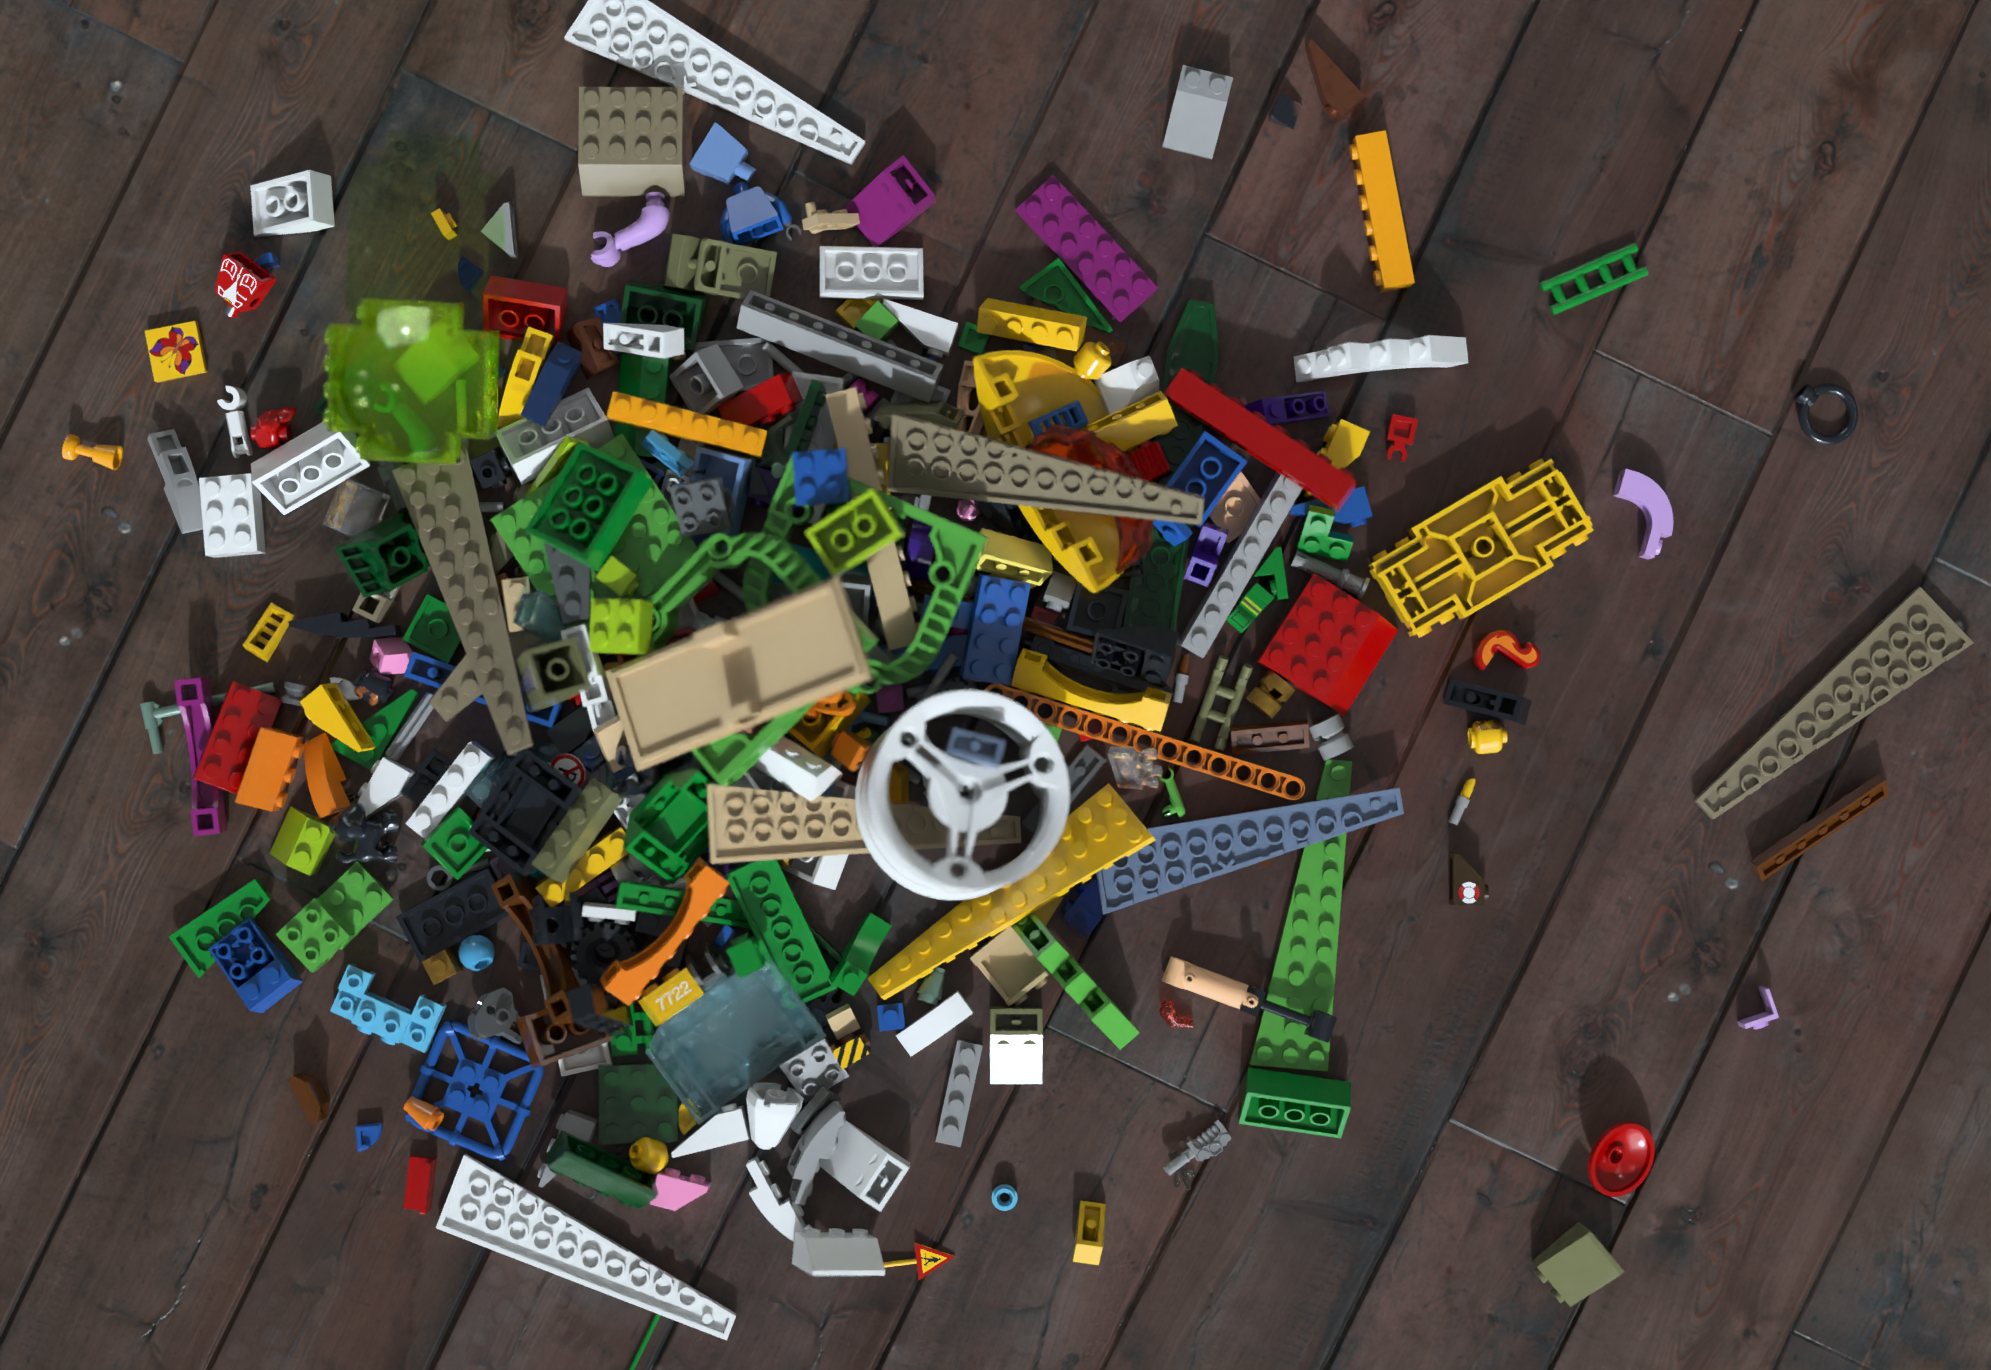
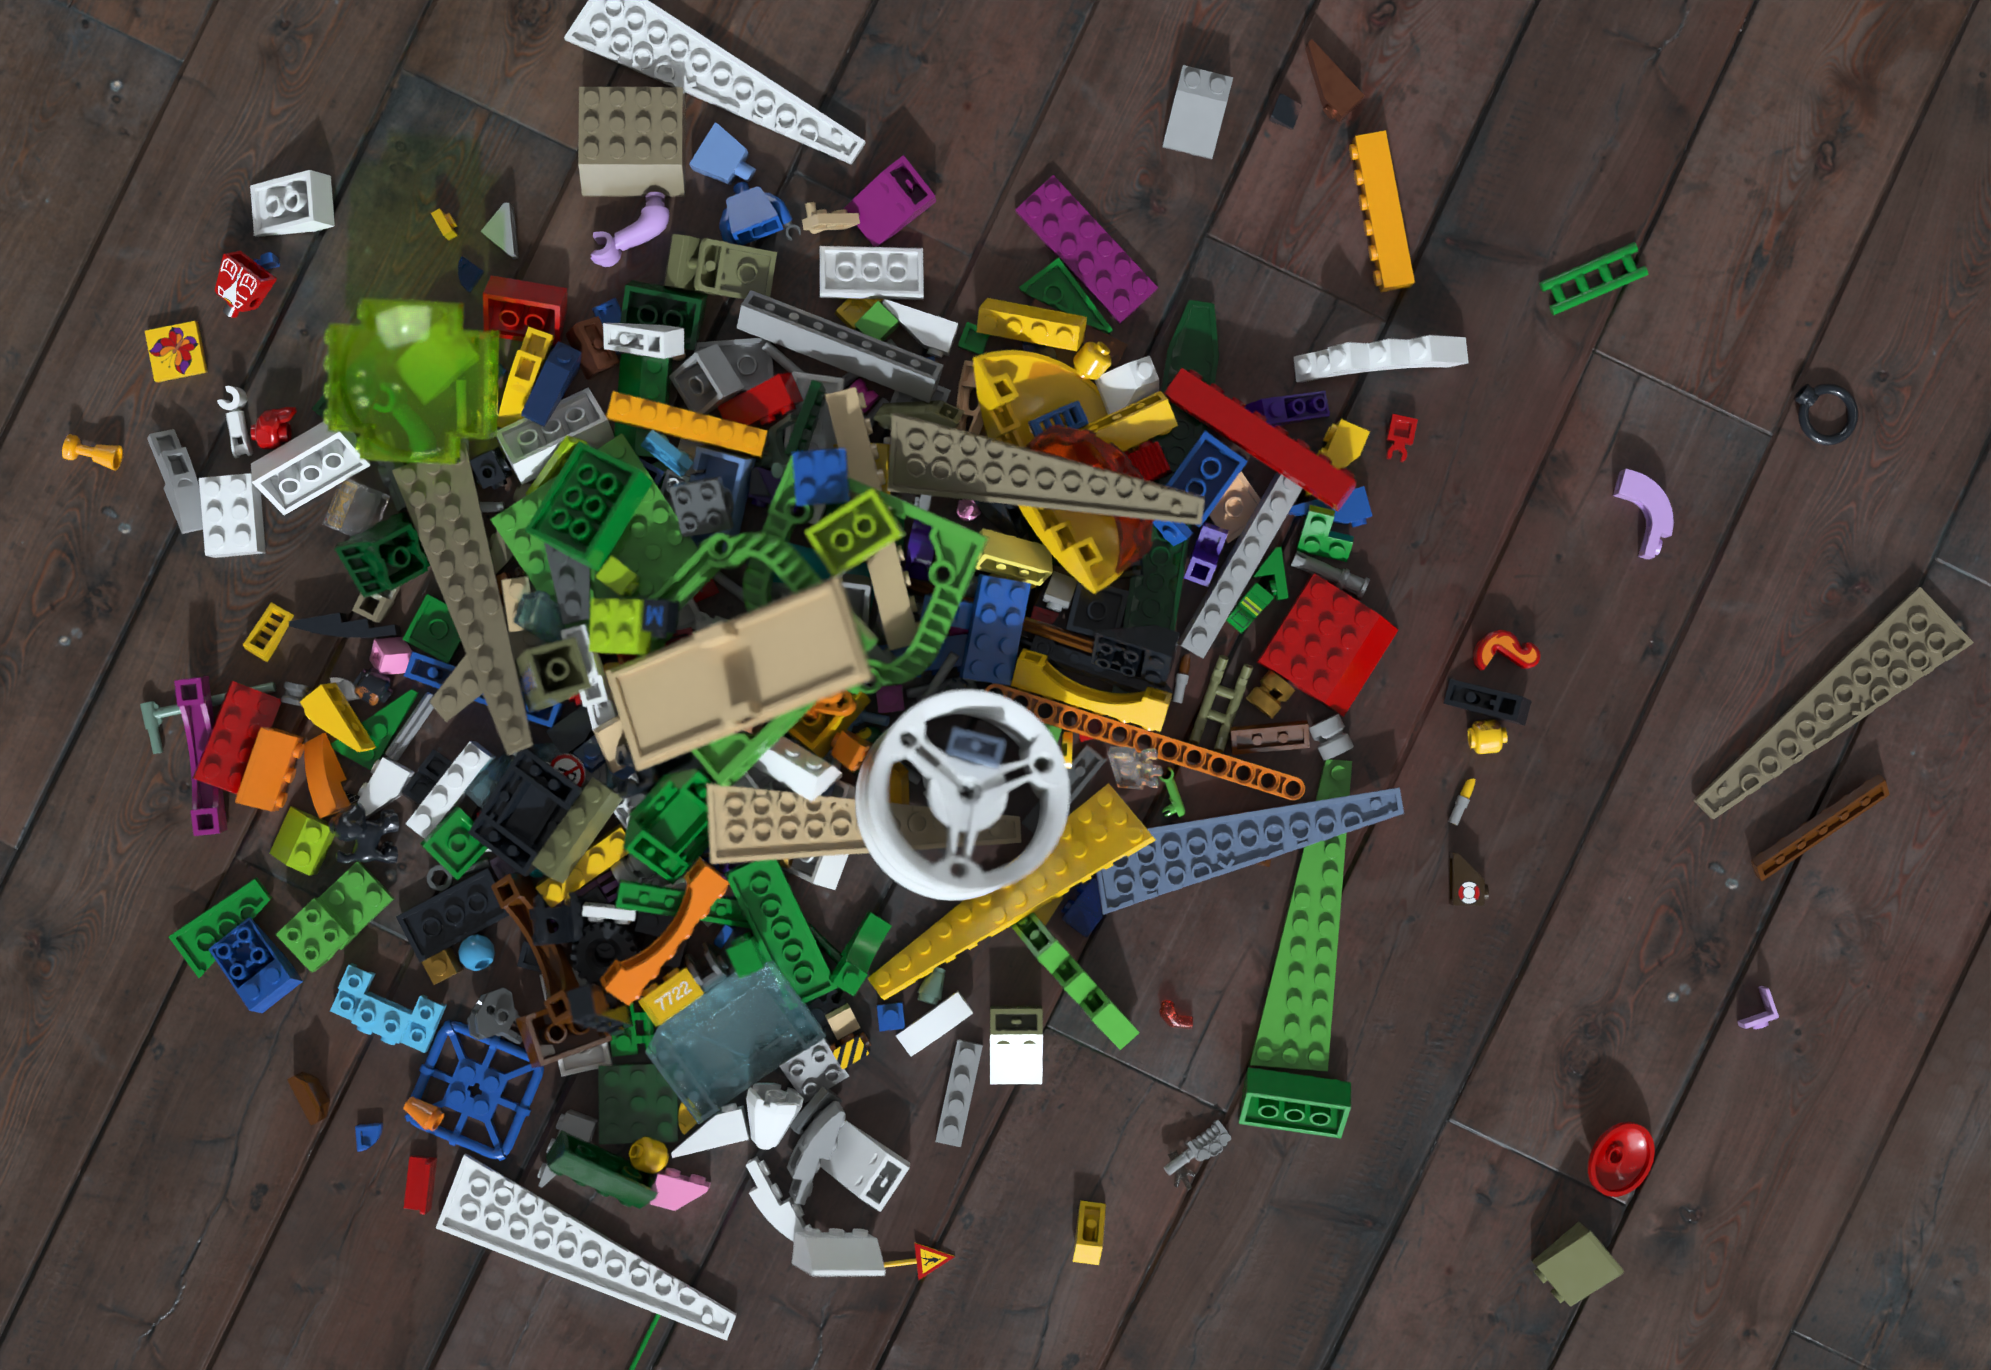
(660, 617): none -> black brick
(1004, 1205): medium azure plate -> none
(1010, 966): tan panel -> none
(1066, 750): none -> yellow tile
(1242, 996): light nougat piece -> none
(1481, 547): yellow piece -> none

